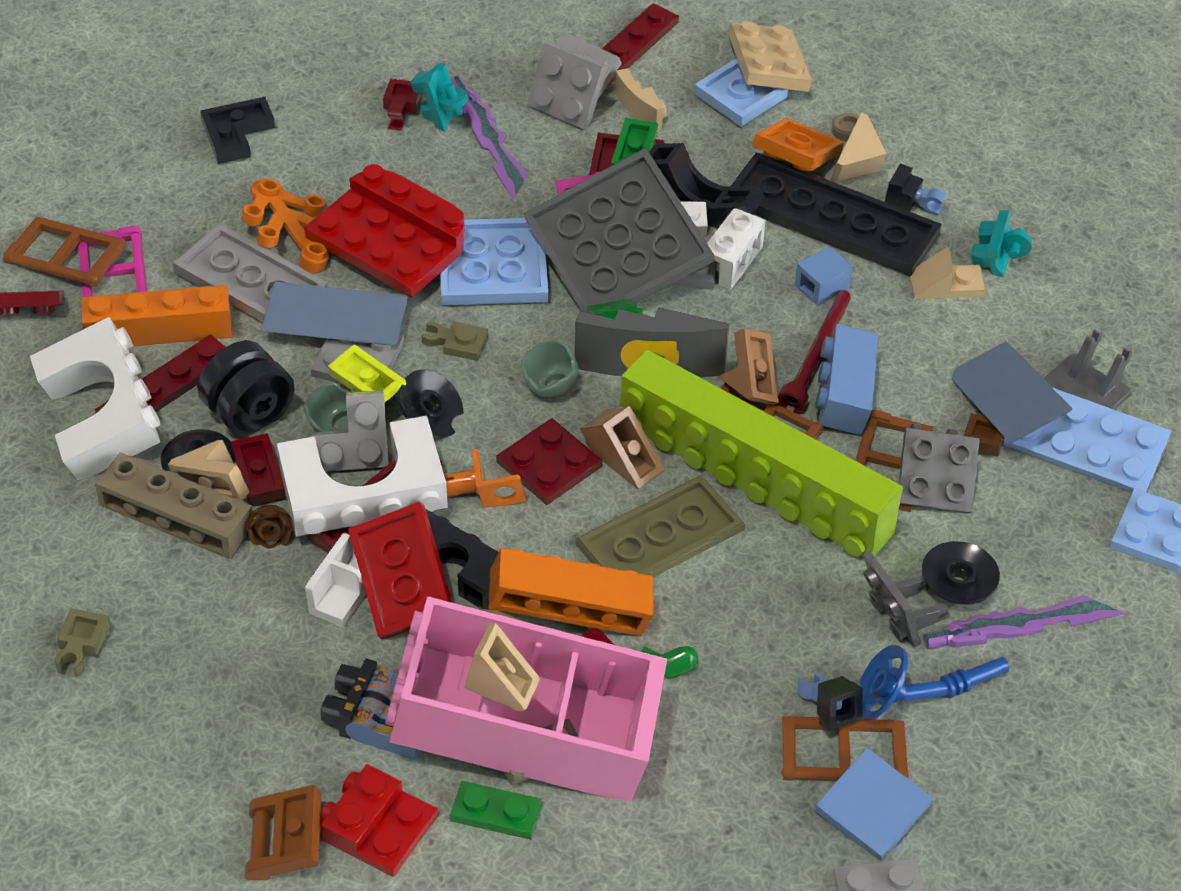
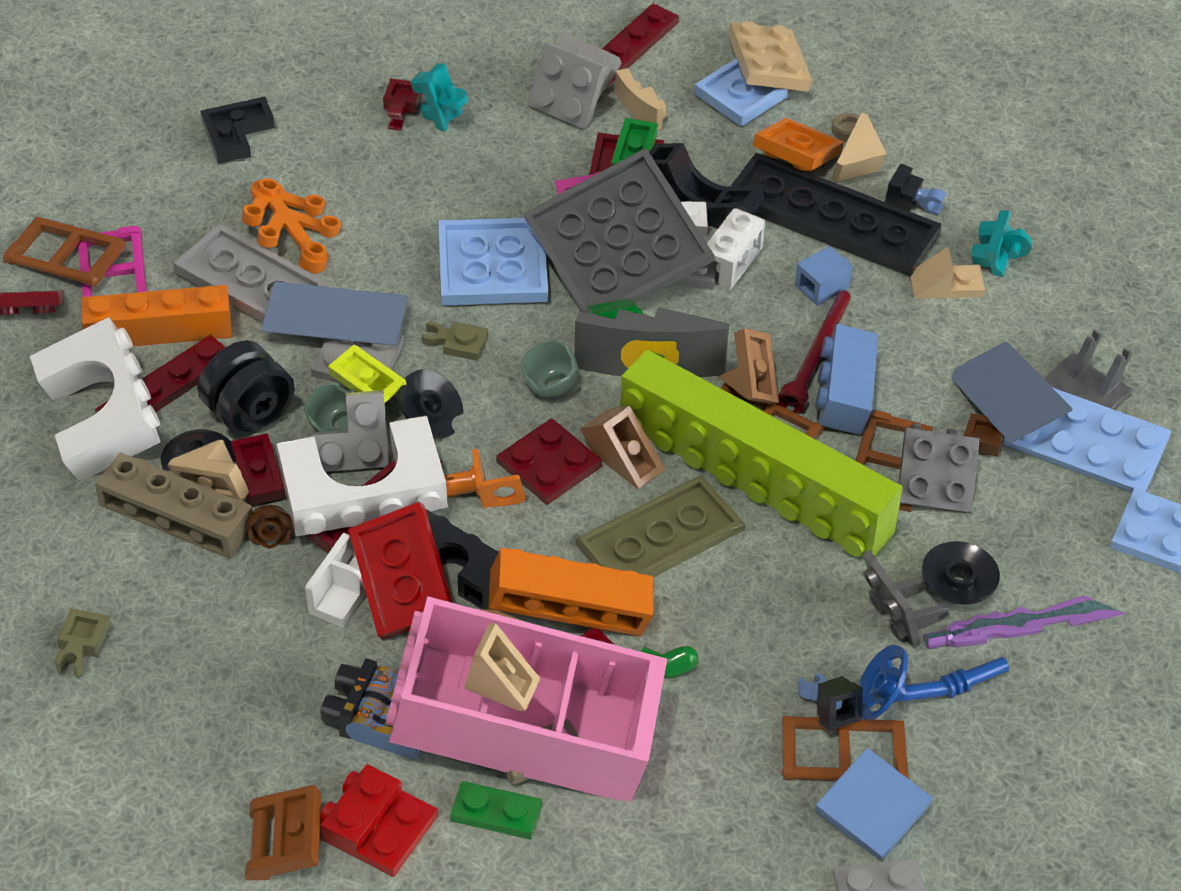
(391, 229): red plate -> none
(491, 139): medium lavender sword -> none

